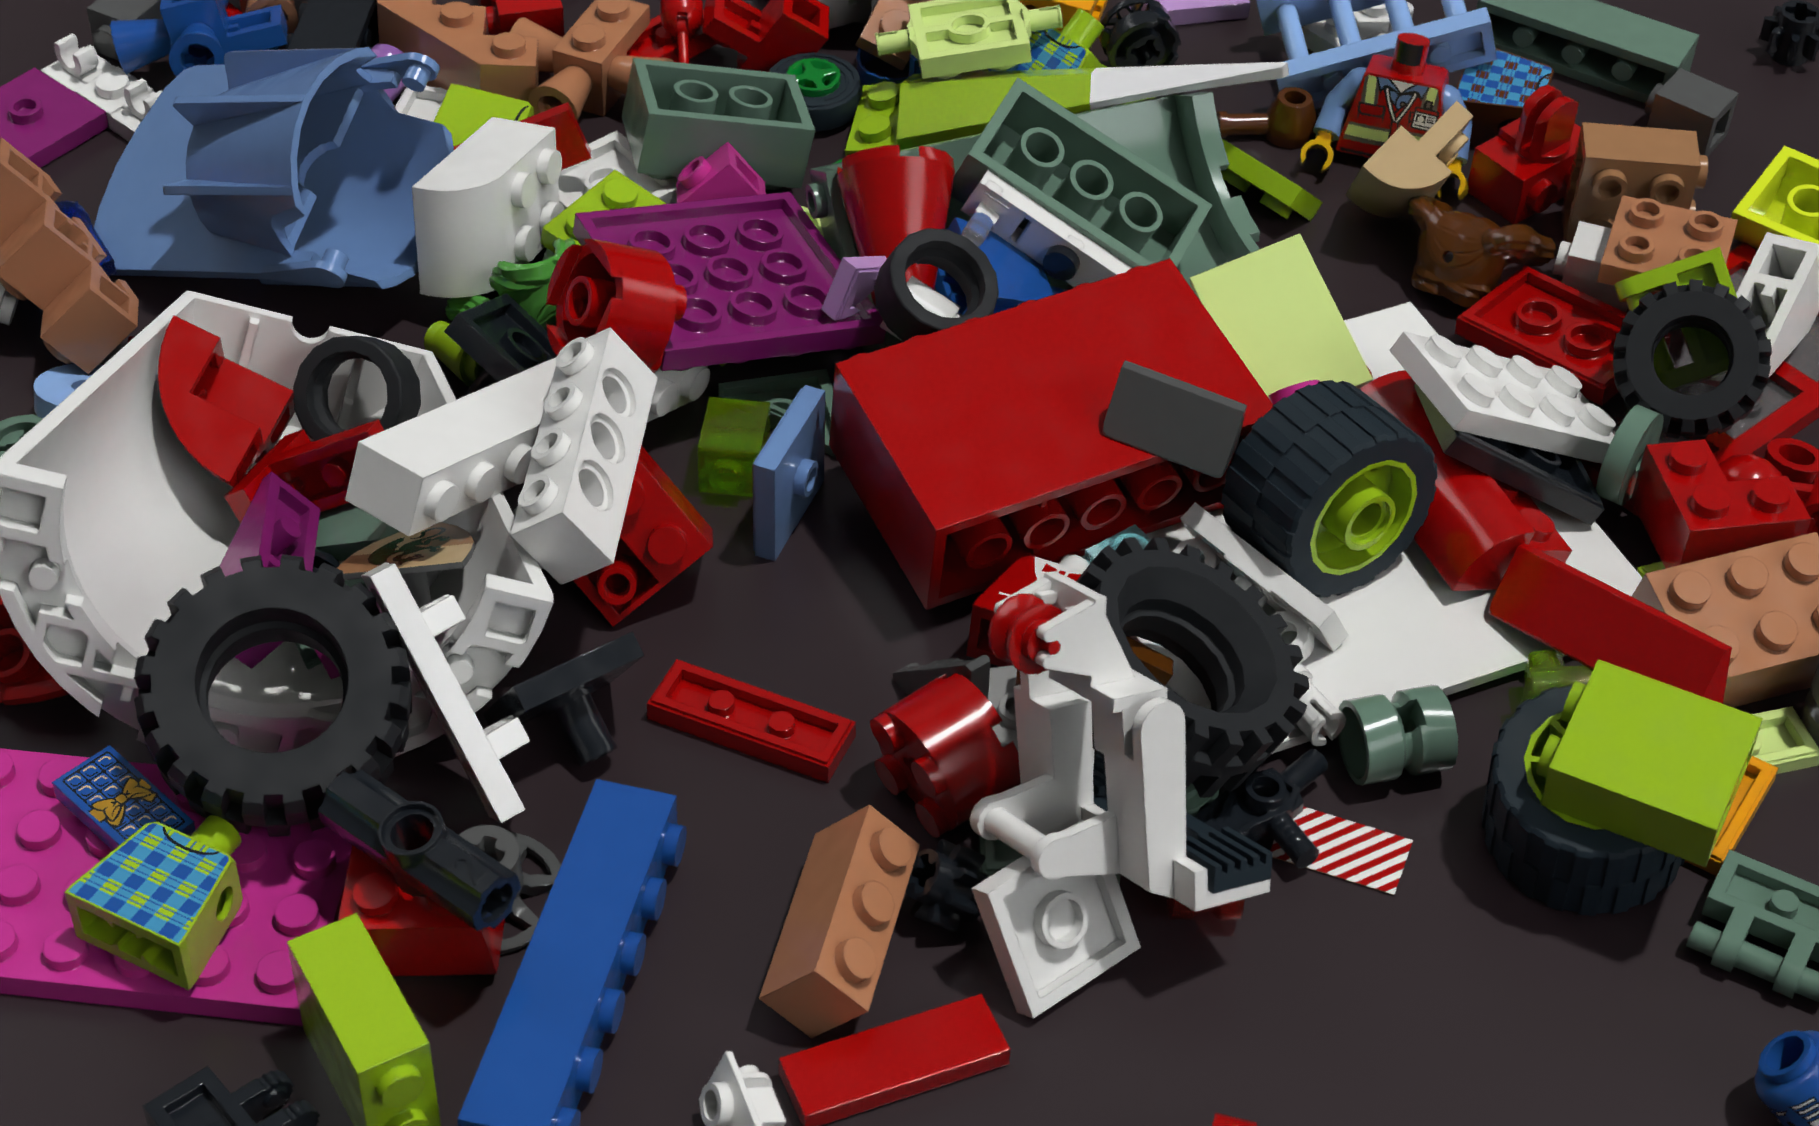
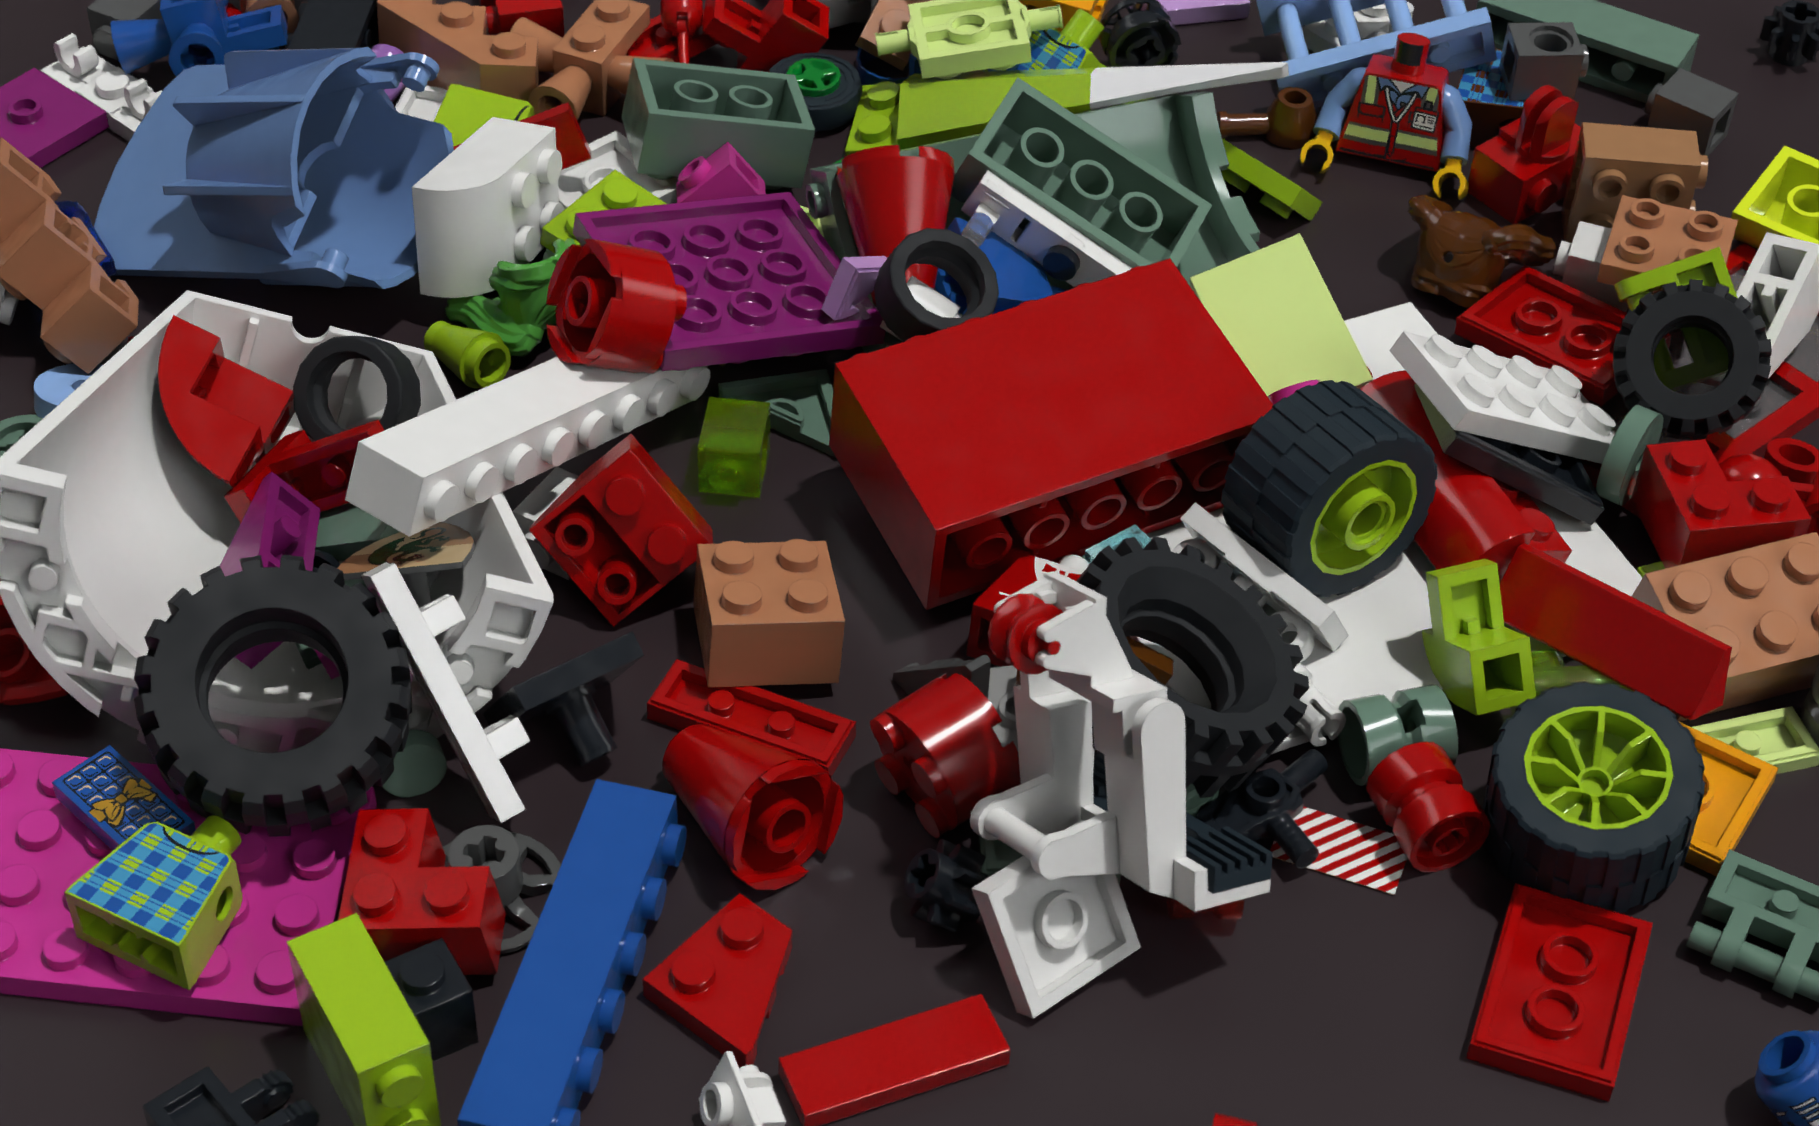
(418, 767): none -> sand green tile
(419, 849): black piece -> none
(437, 997): none -> black brick
(500, 340): black tile -> none
(584, 457): white brick -> none
(725, 977): none -> red wing
(754, 803): none -> red cone
(768, 613): none -> nougat brick
(788, 472): medium blue plate -> none
(840, 922): nougat brick -> none
(1174, 420): dark grey slope -> none
(1409, 166): tan brick -> none
(1428, 806): none -> red wheel
(1469, 647): none -> lime brick
(1540, 57): none -> dark grey brick
(1561, 992): none -> red tile
(1648, 761): lime brick -> none

